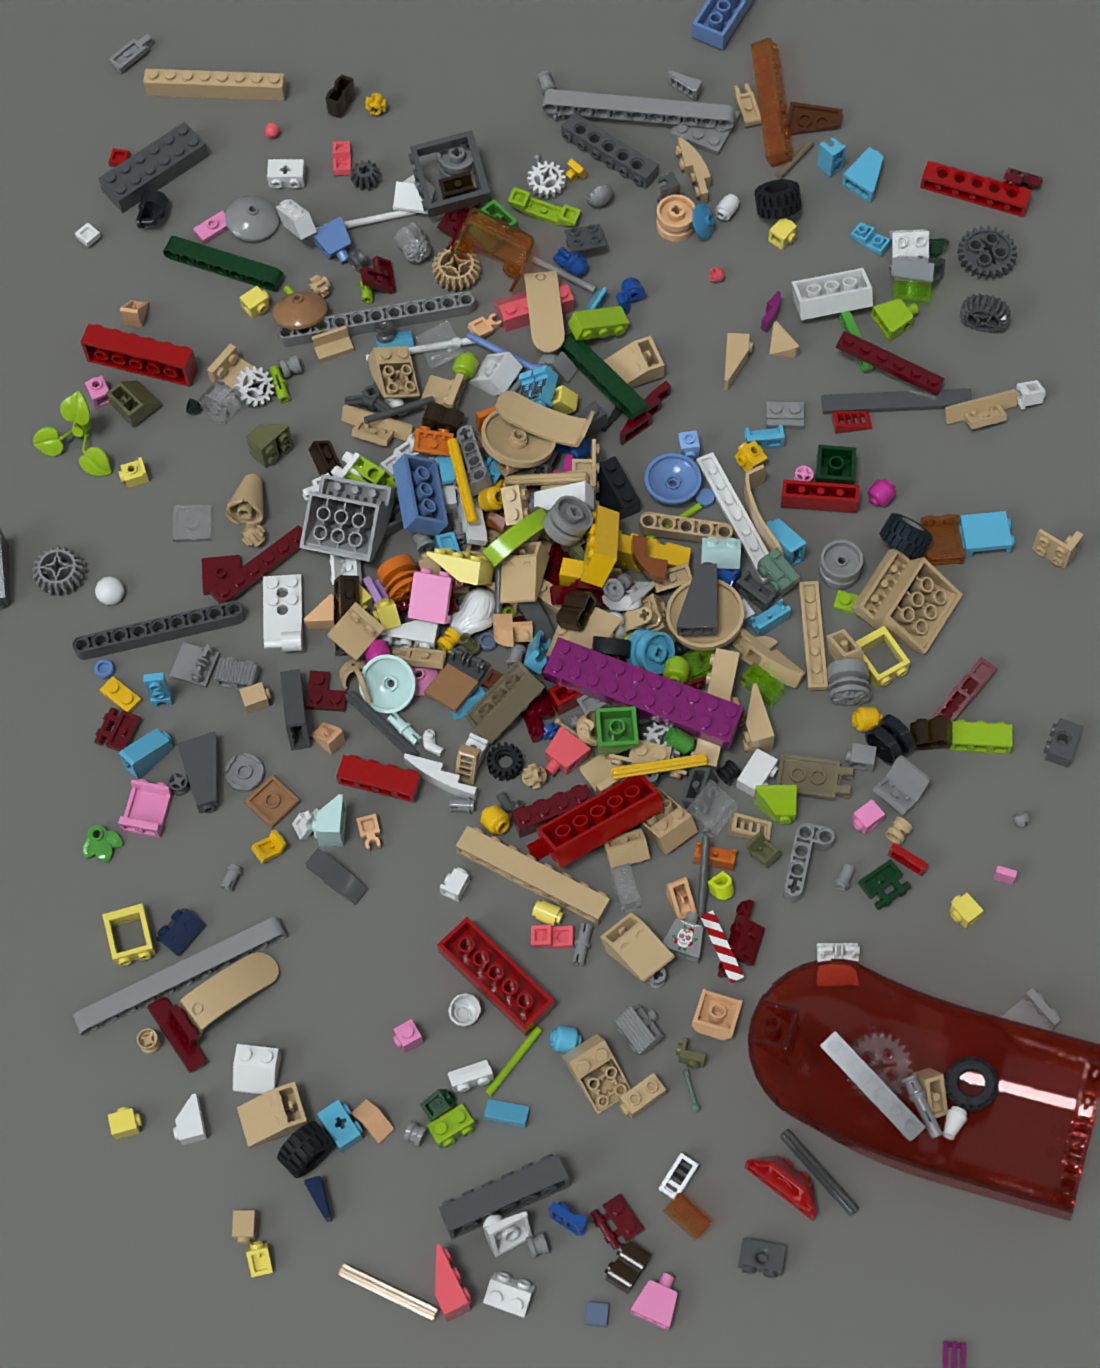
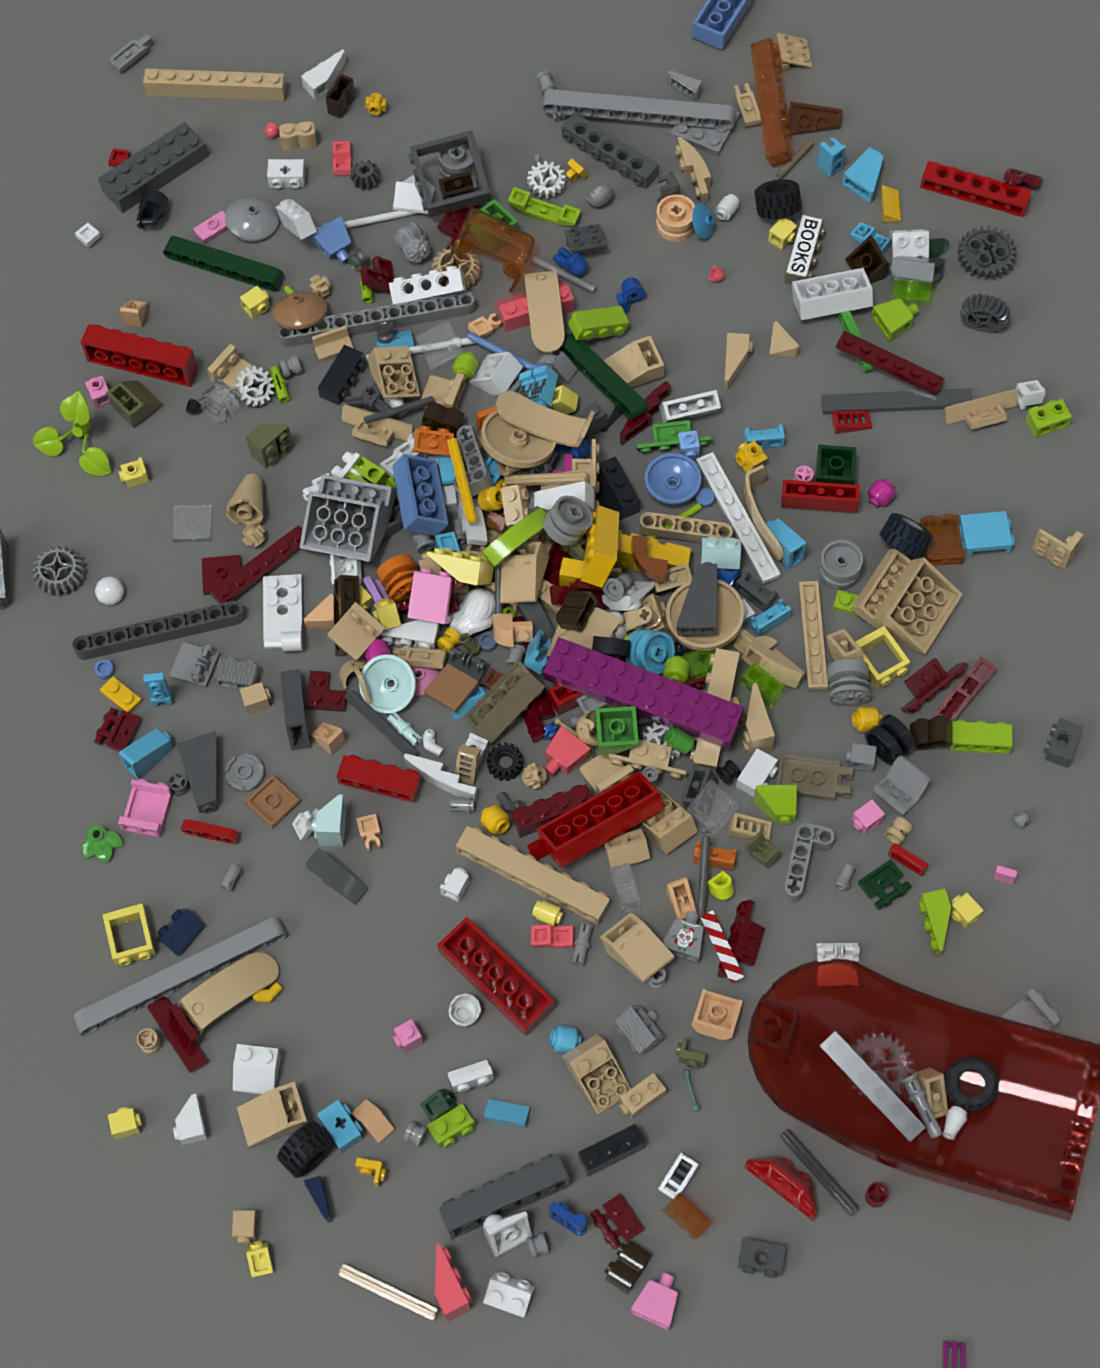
(209, 831): none -> red beam
(267, 996): none -> yellow arm
(269, 847): yellow bracket -> none
(298, 136): none -> tan brick
(322, 77): none -> white slope
(324, 456): dark brown slope -> none
(342, 375): none -> black brick
(368, 1167): none -> yellow bracket
(455, 285): none -> white brick
(513, 1061): lime bar -> none
(596, 1314): sand blue tile -> none
(597, 299): medium azure slope -> none
(611, 1150): none -> black brick
(659, 766): yellow axle -> none
(667, 434): none -> bright green bracket
(690, 407): none -> white brick
(772, 312): magenta slope -> none
(778, 572): sand green brick -> none
(785, 413): light grey plate -> none
(793, 51): none -> tan hinge
(804, 249): none -> brick
(871, 258): none -> dark brown slope
(879, 1192): none -> dark red wheel
(890, 204): none -> yellow slope
(929, 680): none -> dark red bracket
(936, 910): none -> lime slope
(1048, 418): none -> lime brick

